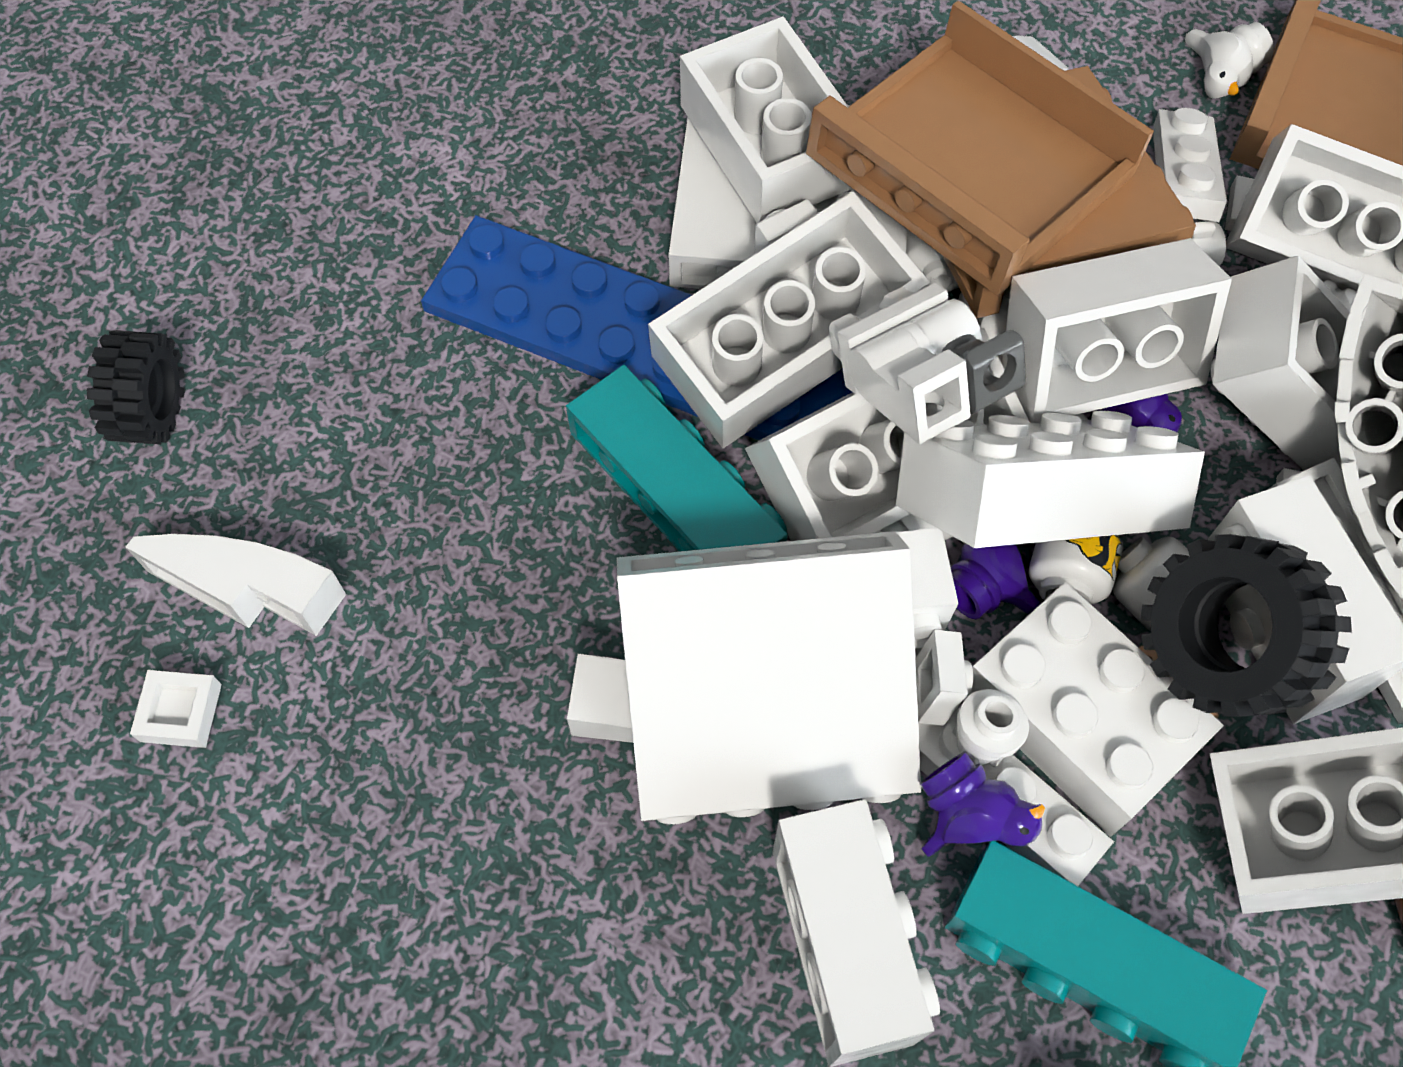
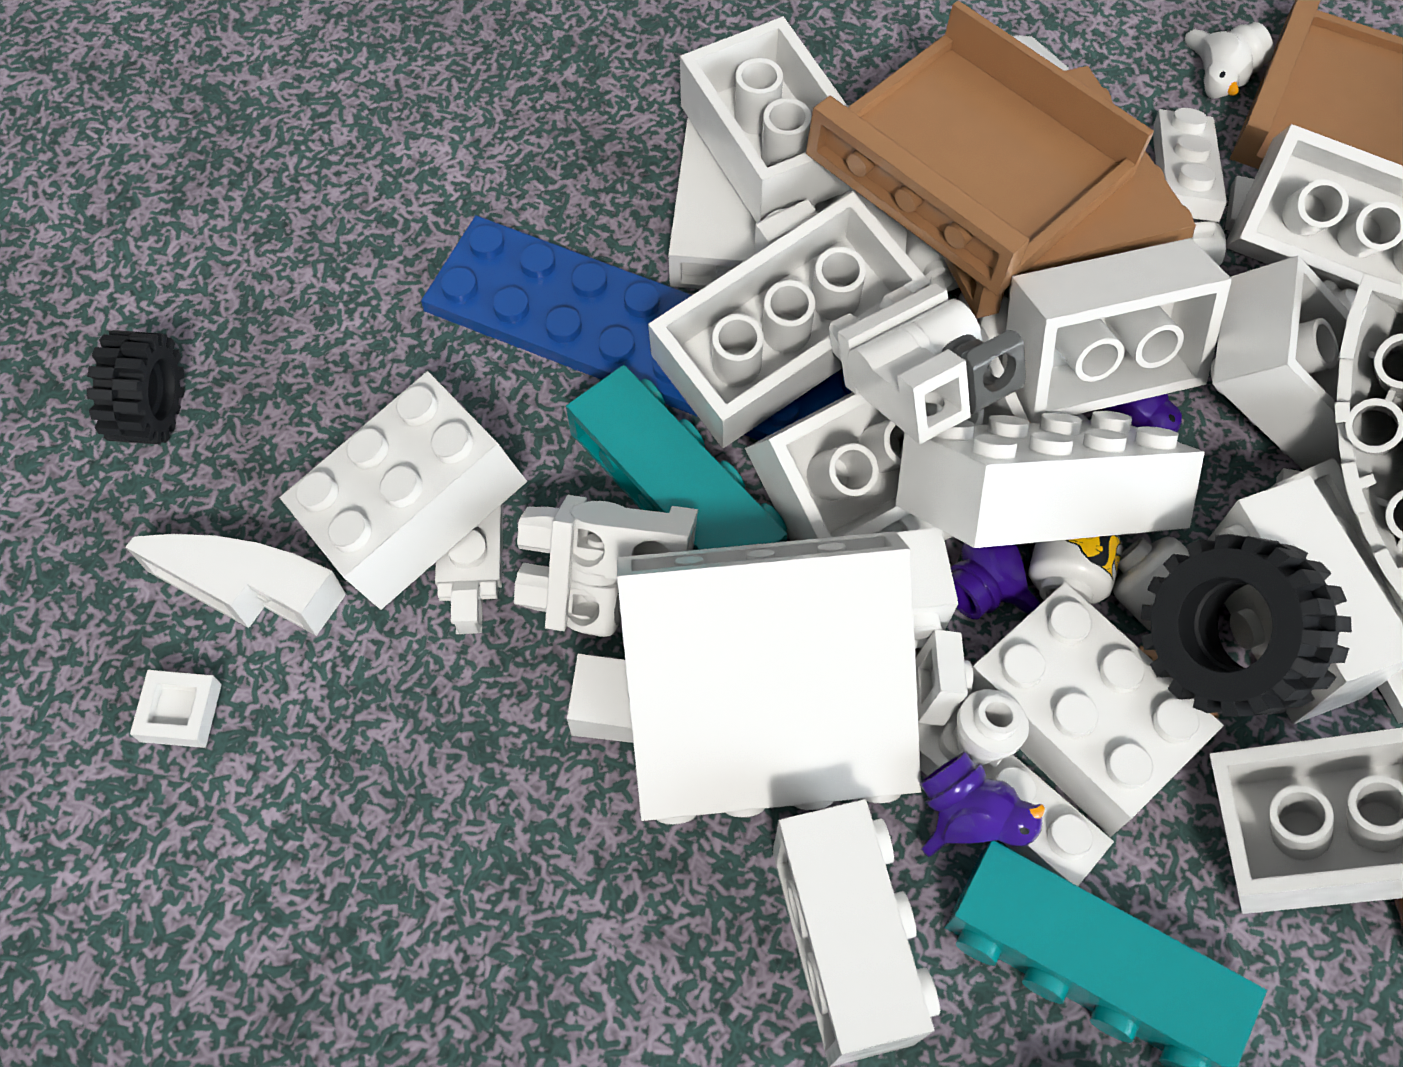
(403, 490): none -> white brick
(472, 573): none -> white hinge
(583, 549): none -> white hips

